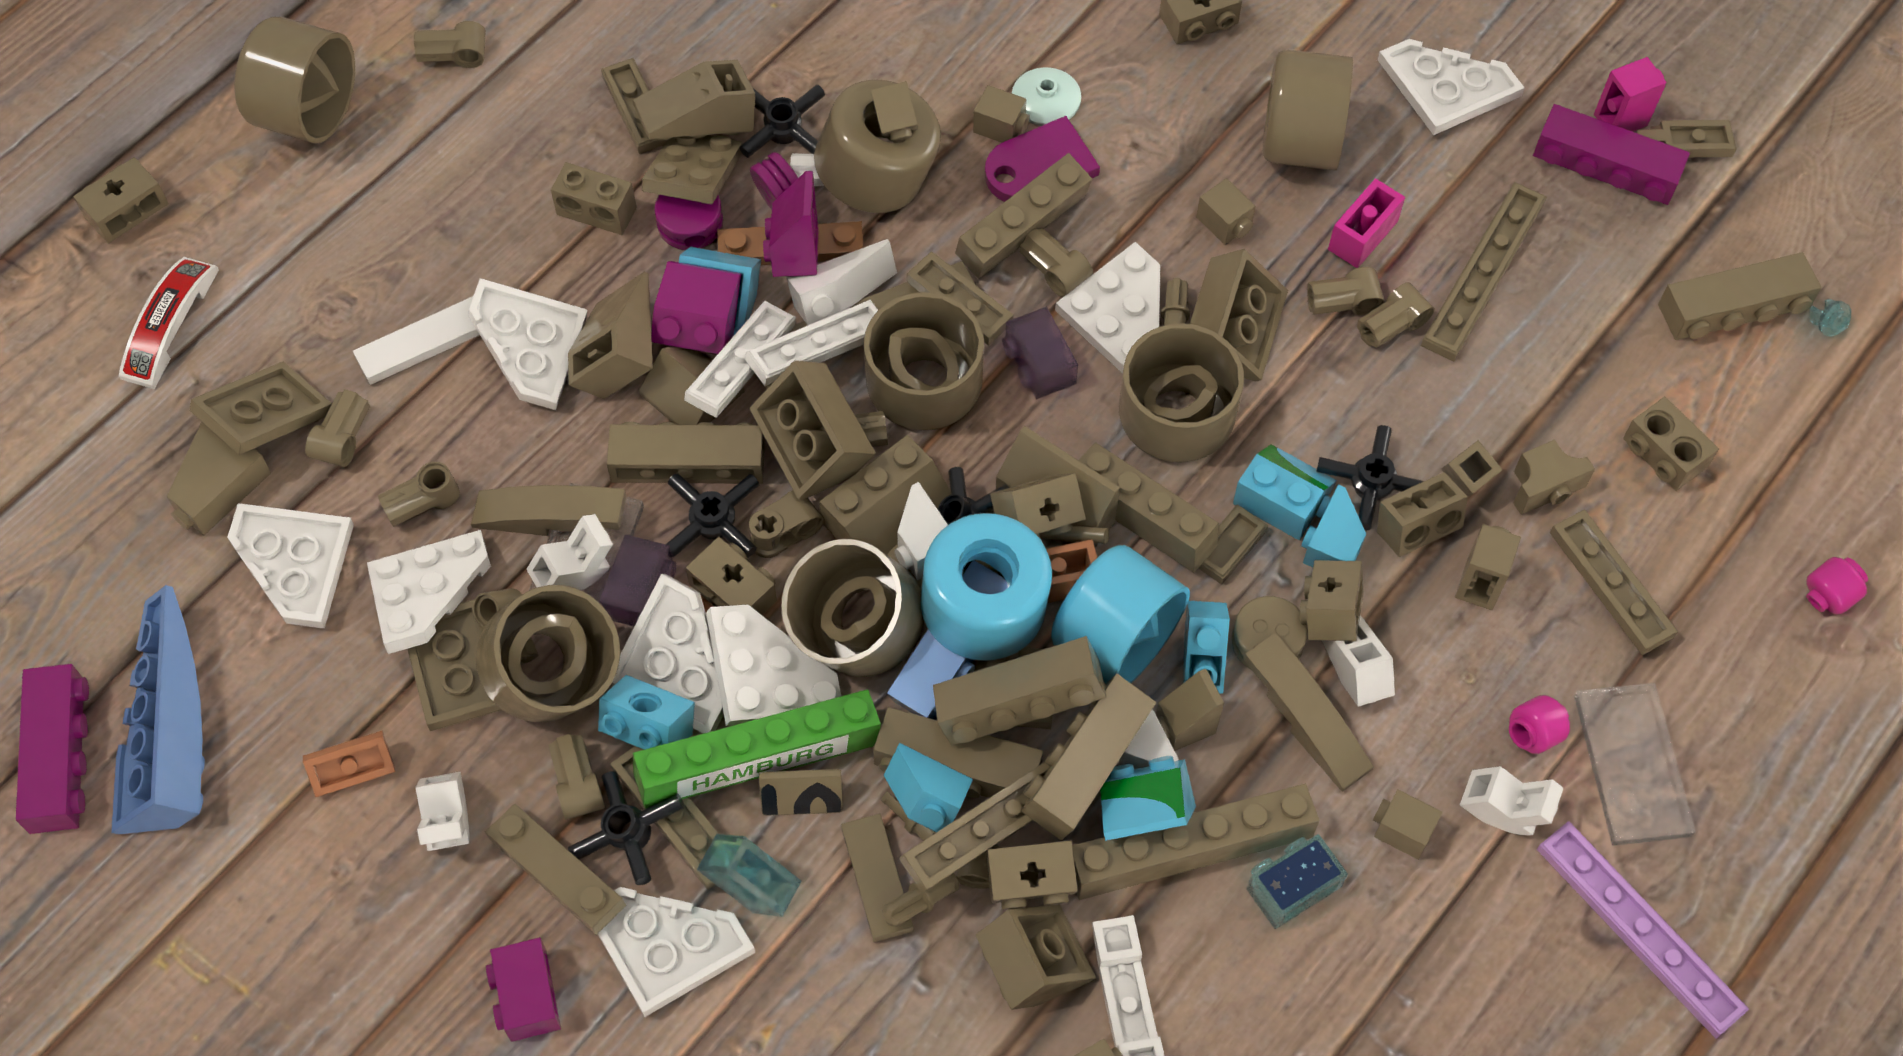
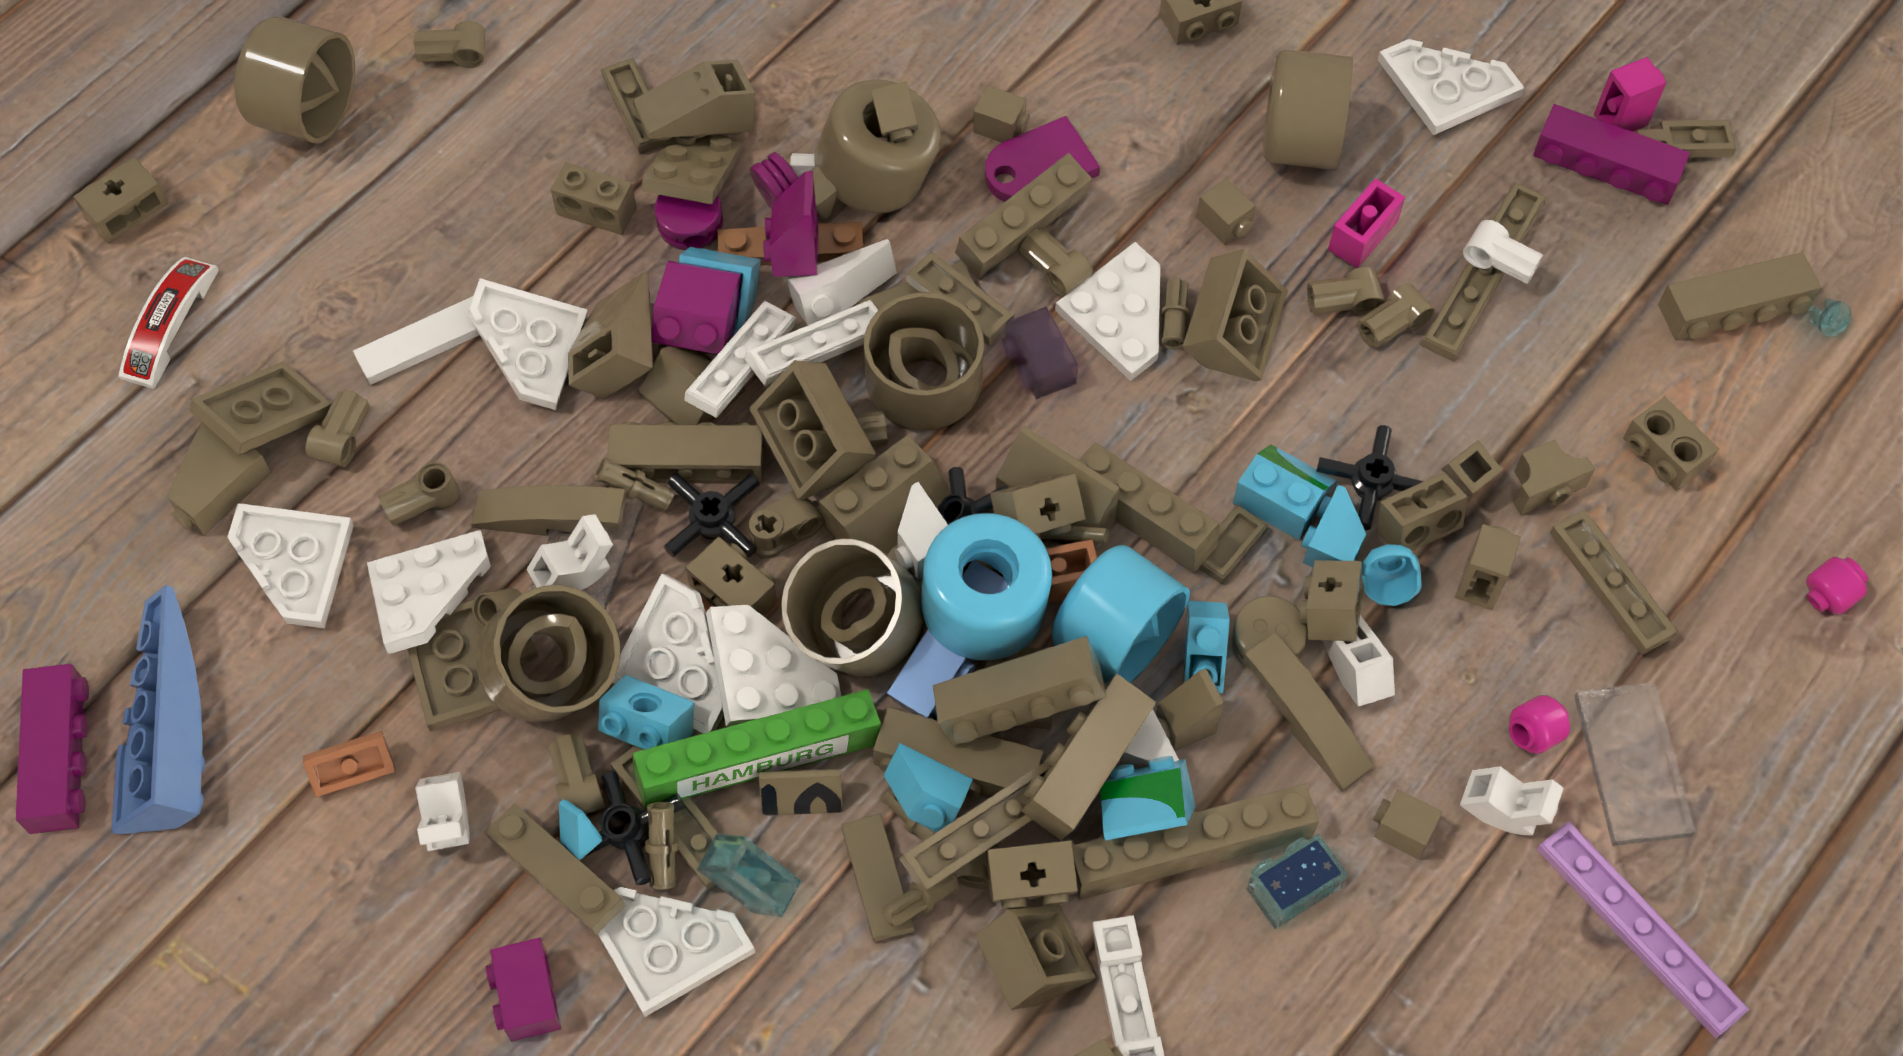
(576, 830): none -> medium azure slope
(634, 578): brick -> none
(635, 484): none -> dark tan pin
(661, 845): none -> dark tan pin
(783, 121): black bar -> none
(824, 192): none -> dark tan slope
(1043, 105): light aqua dish -> none
(1186, 361): dark tan piece -> none
(1391, 575): none -> medium azure hair
(1493, 247): none -> white piece

